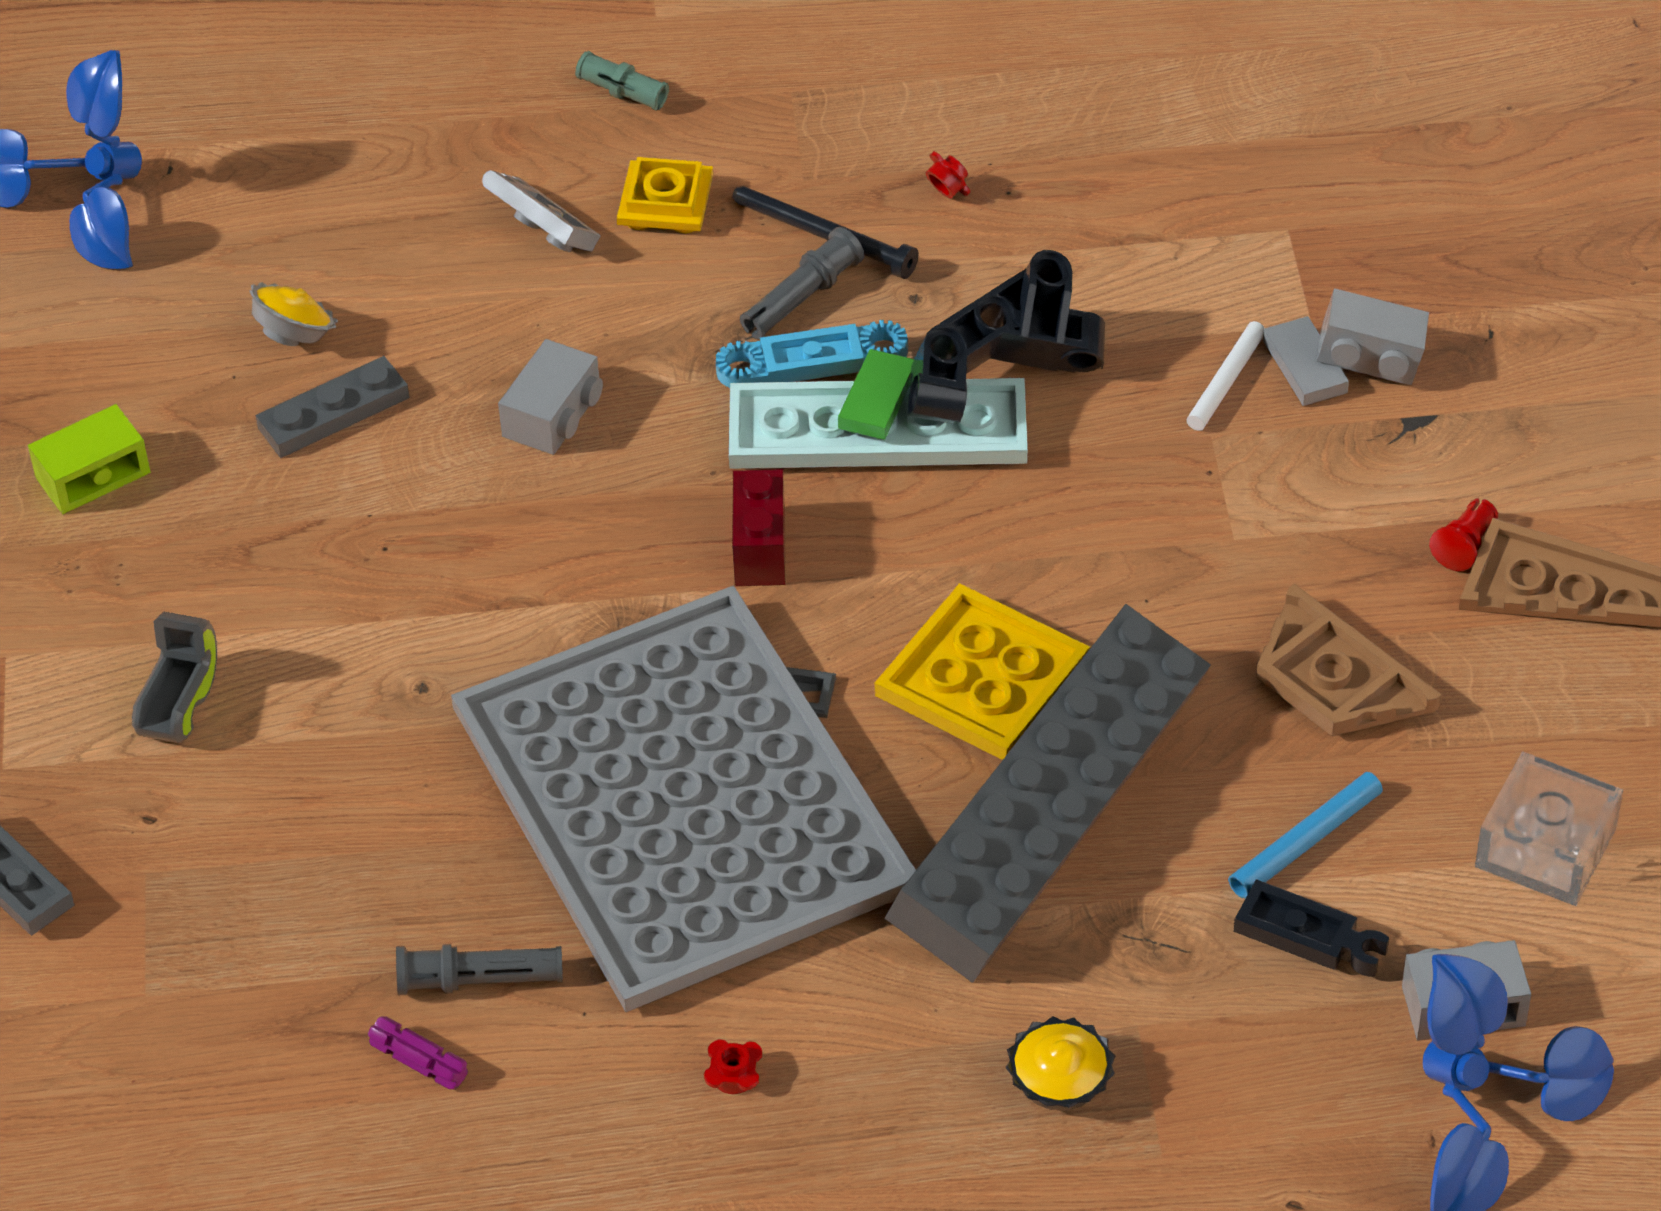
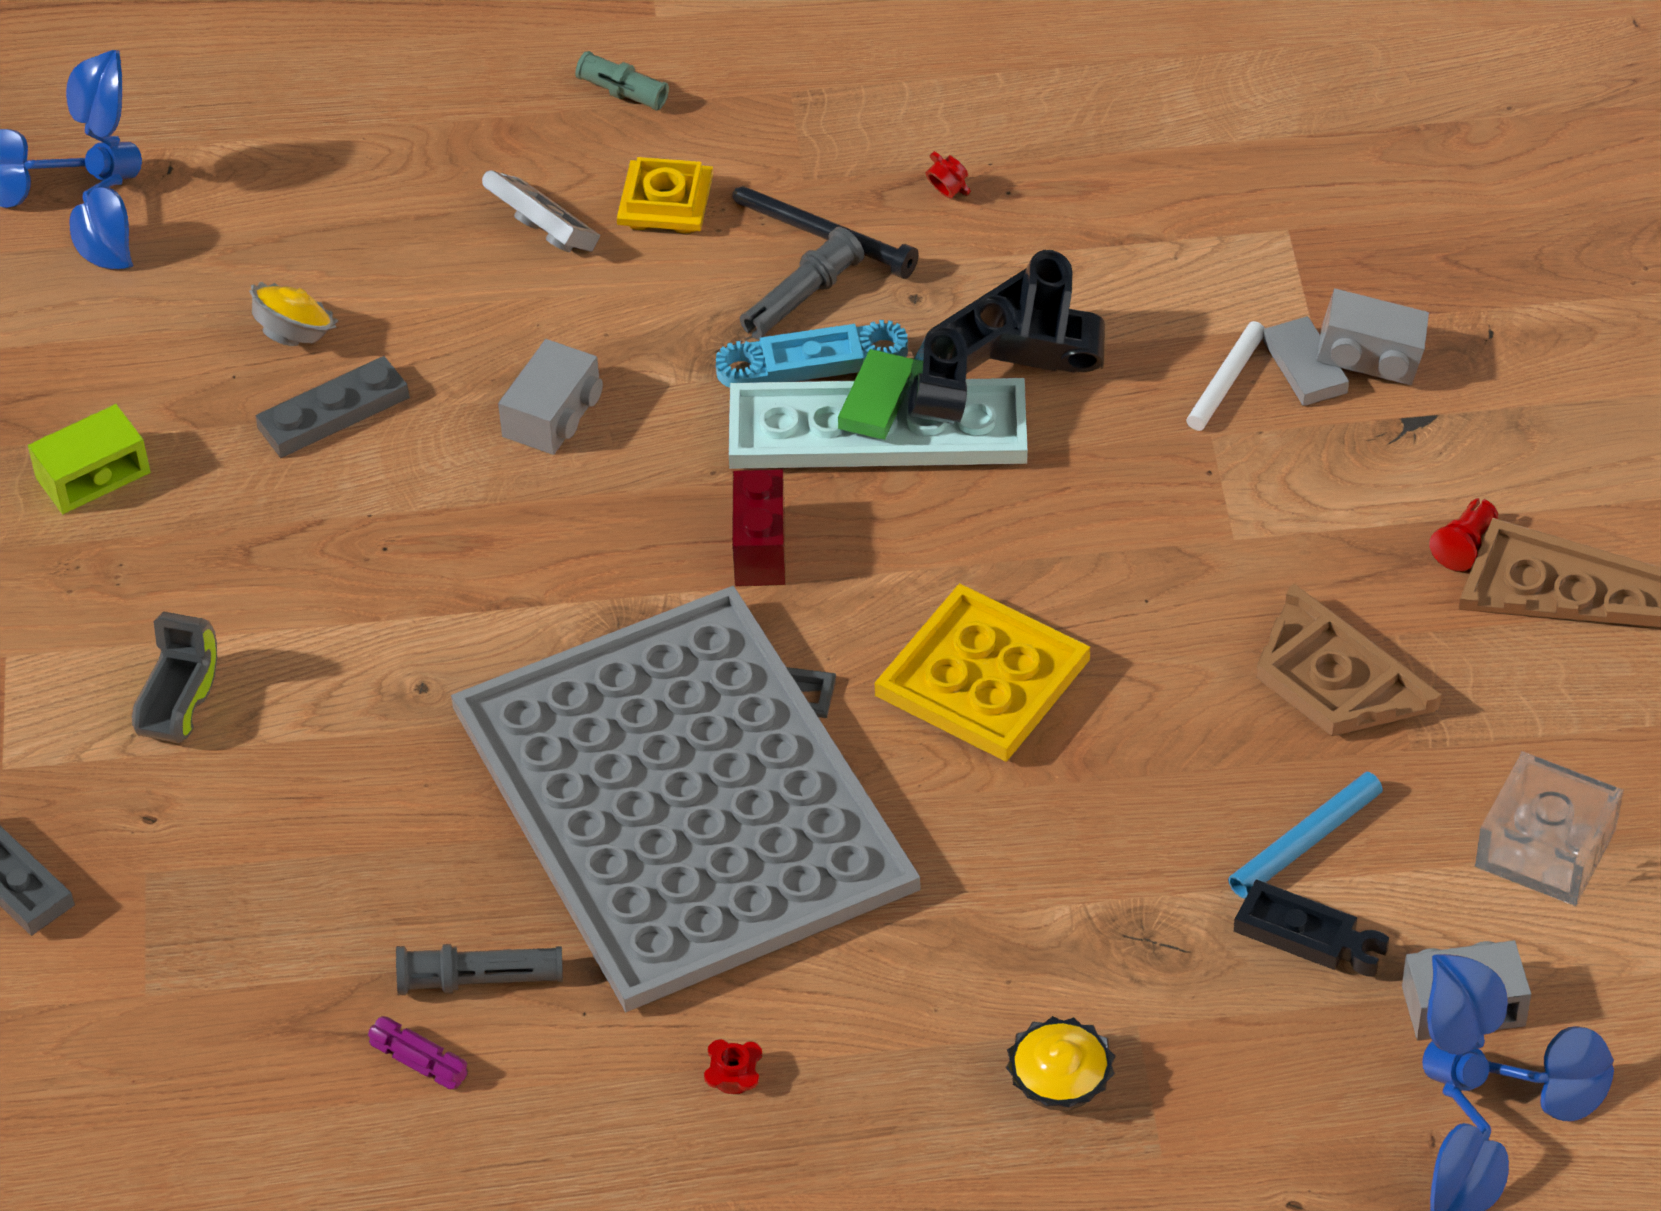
(1047, 793): dark grey brick -> none

